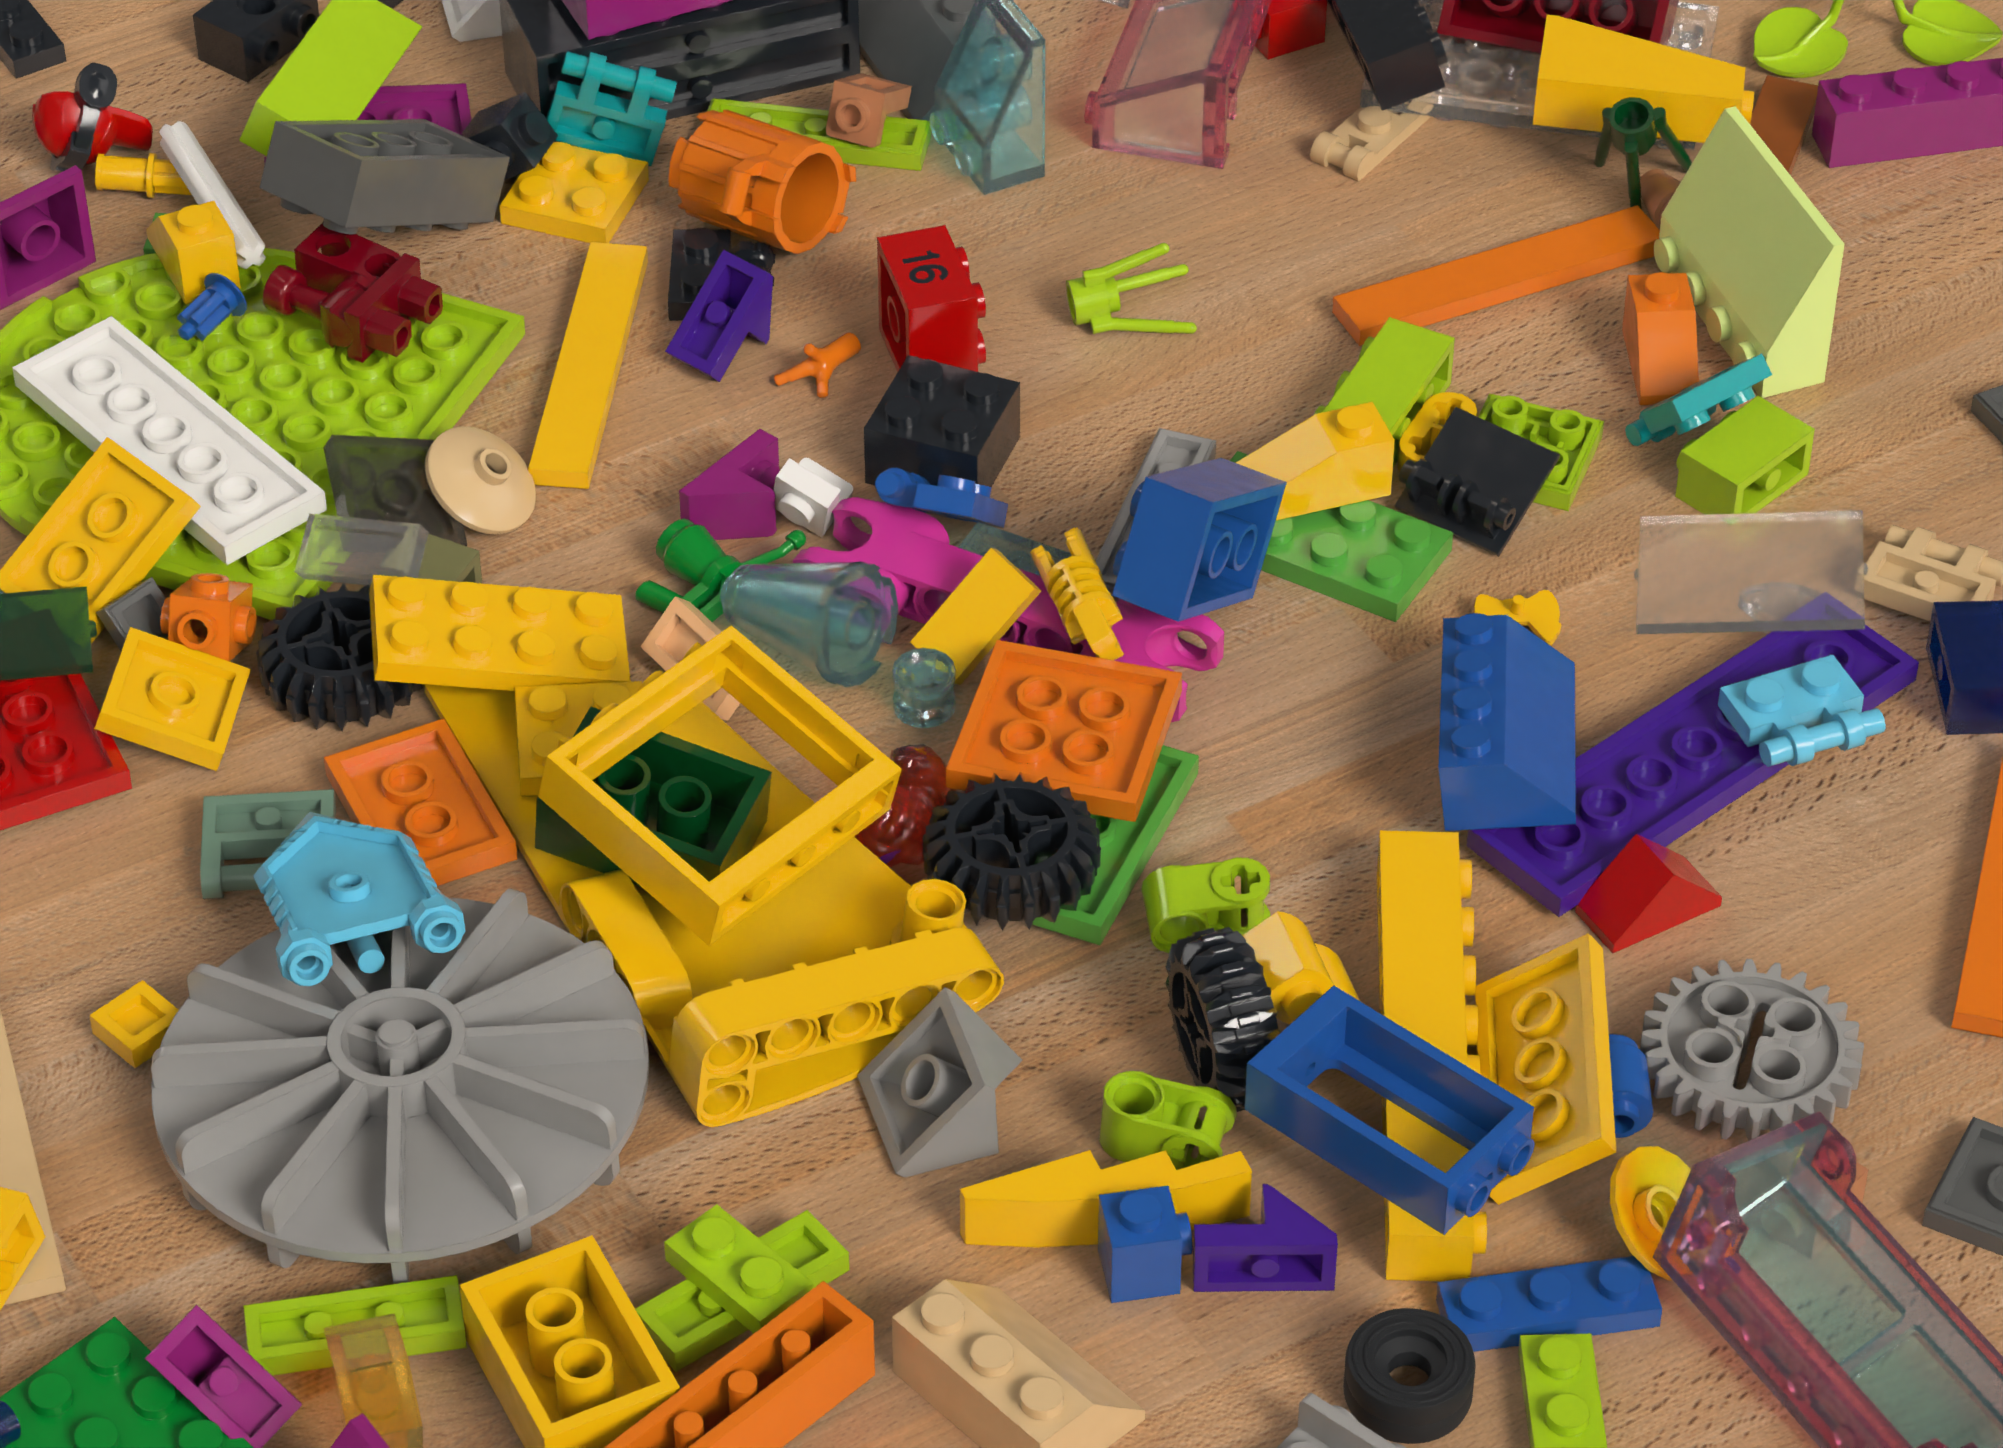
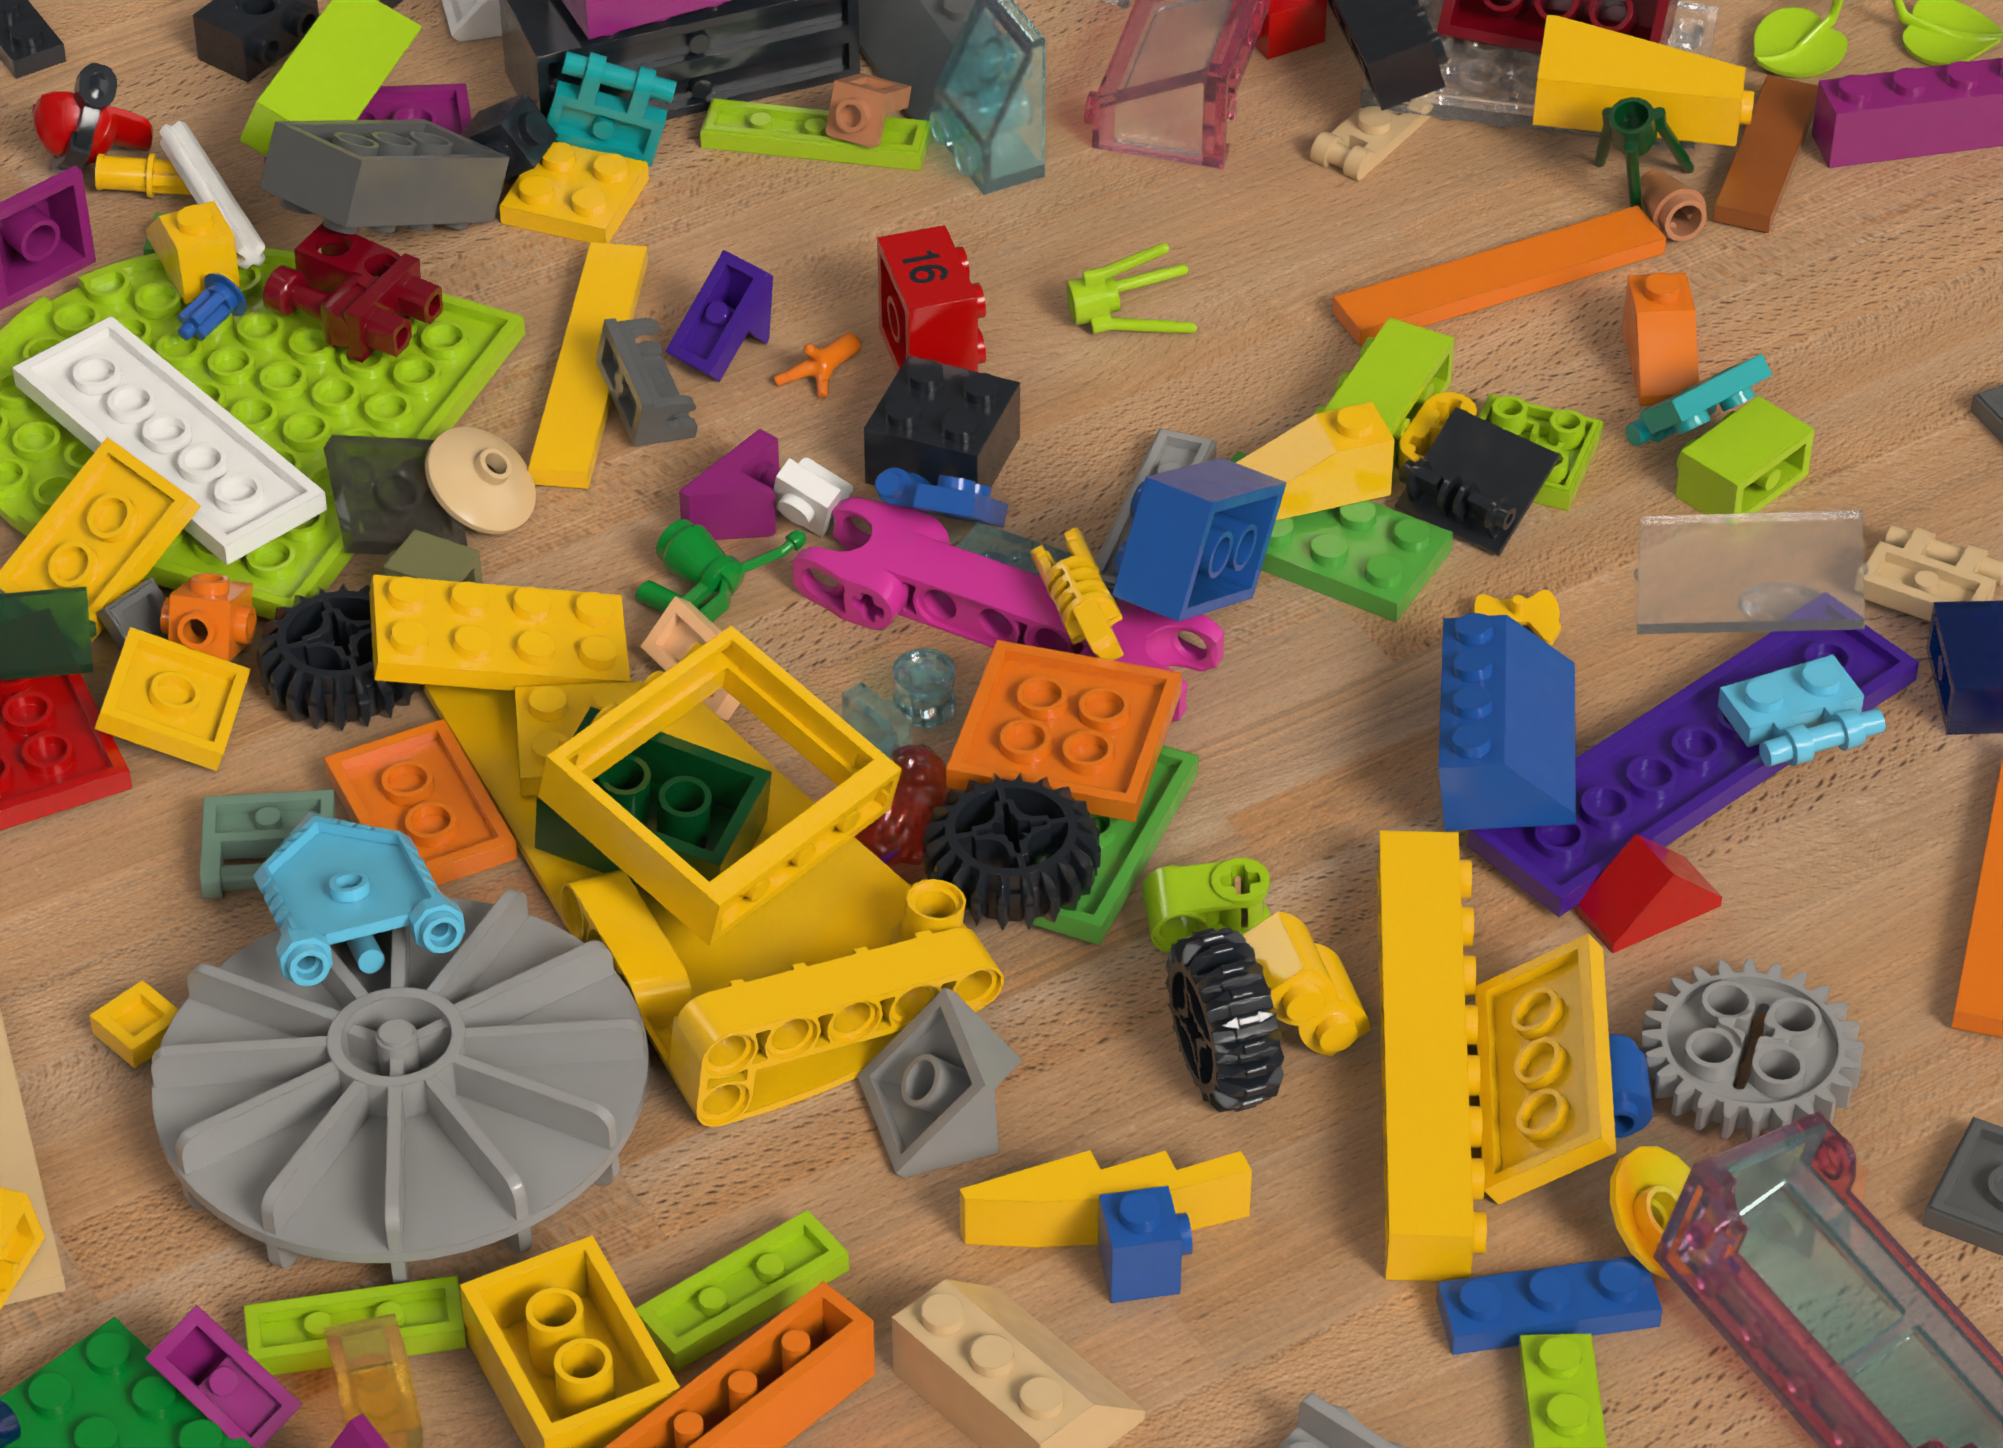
(358, 548): clear tile -> none
(642, 383): none -> dark grey hinge
(694, 257): black hinge -> none
(735, 1268): lime plate -> none
(761, 181): orange container -> none
(816, 614): clear light blue cone -> none
(875, 718): none -> clear light blue bracket
(978, 613): yellow tile -> none
(1159, 1115): lime piece -> none
(1279, 1254): dark purple slope -> none
(1411, 1074): blue piece -> none
(1416, 1340): black tyre -> none
(1754, 256): yellowish green slope -> none

